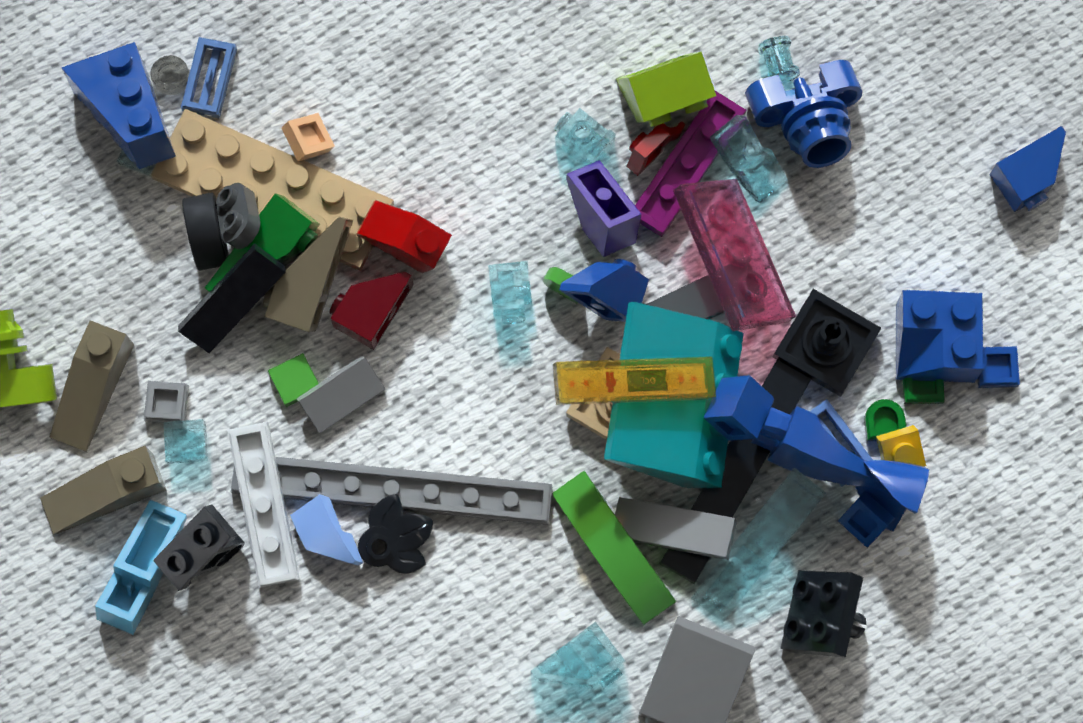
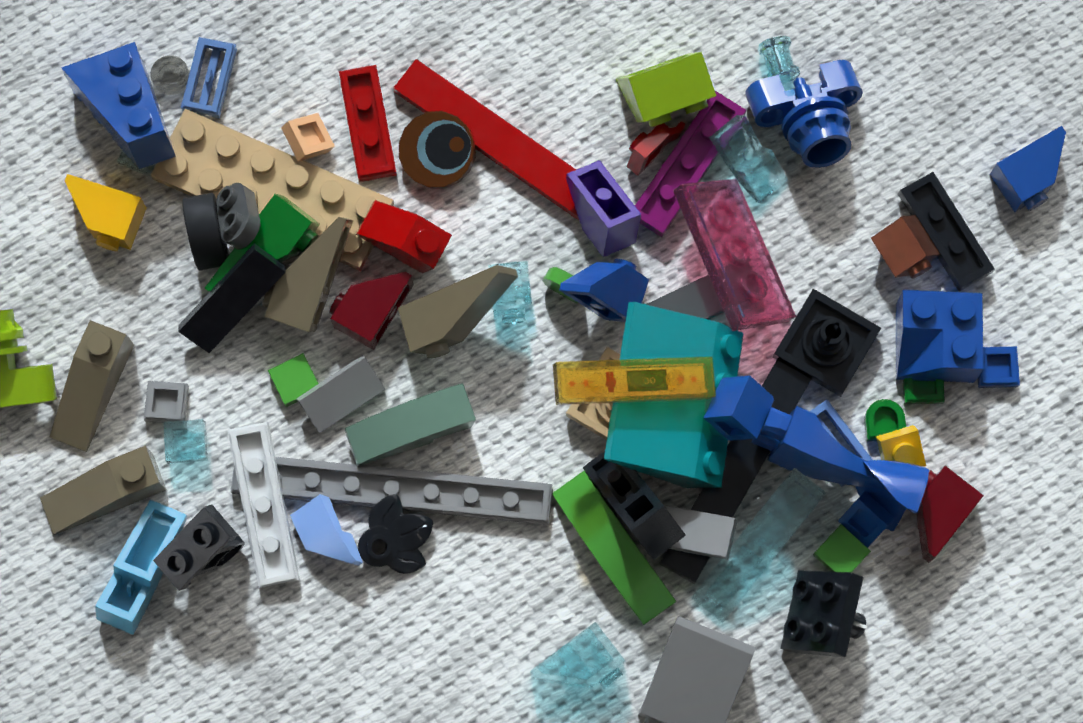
(108, 213): none -> yellow slope
(367, 123): none -> red tile
(410, 425): none -> sand green slope
(437, 149): none -> tile
(453, 312): none -> dark tan slope
(491, 134): none -> red tile
(583, 150): clear light blue brick -> none
(635, 505): none -> black slope
(841, 551): none -> bright green tile
(906, 247): none -> copper brick
(943, 510): none -> dark red slope
(948, 231): none -> black plate

